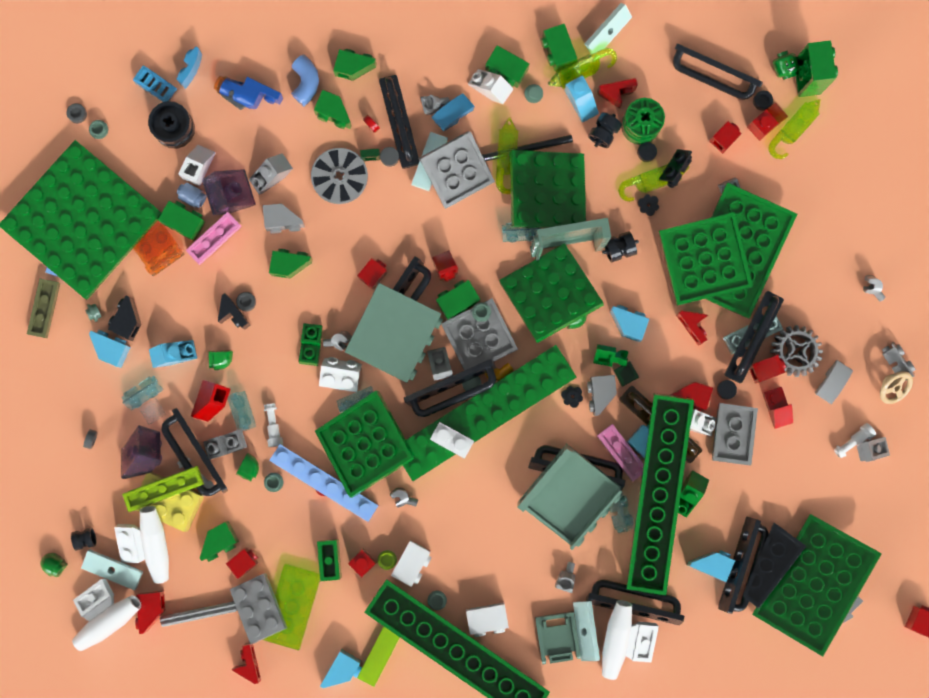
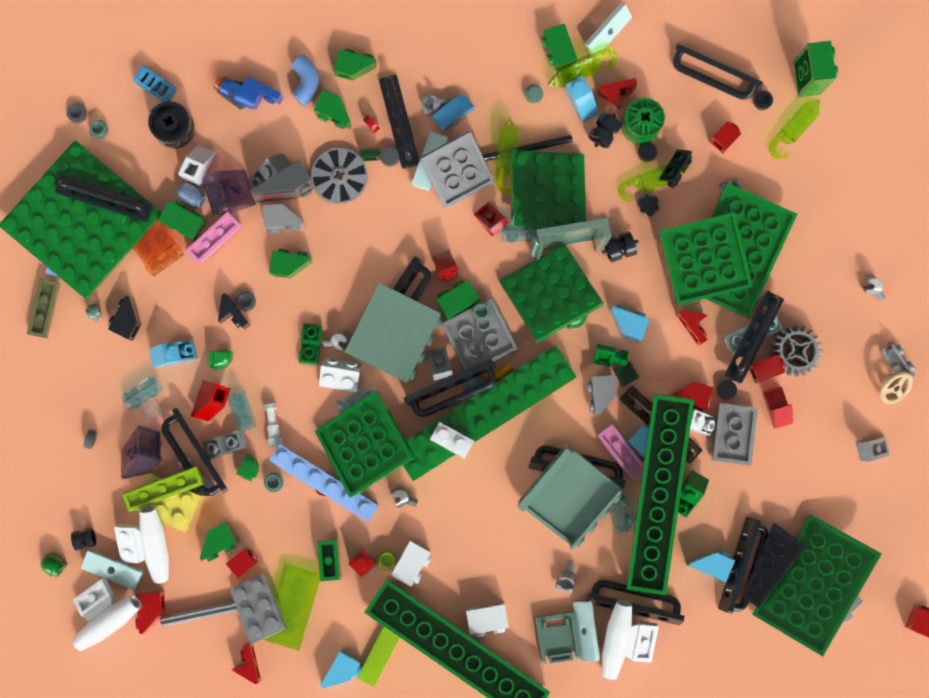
(67, 184): none -> black piece
(109, 350): medium azure slope -> none
(192, 60): dark azure slope -> none
(285, 185): none -> dark grey slope
(373, 273): red brick -> none
(437, 600): sand green plate -> none
(490, 219): none -> red slope
(491, 86): white slope -> none
(507, 65): green brick -> none
(566, 394): black plant -> none
(767, 121): red slope -> none
(786, 65): green head -> none
(834, 382): light grey slope -> none
(865, 432): white piece -> none

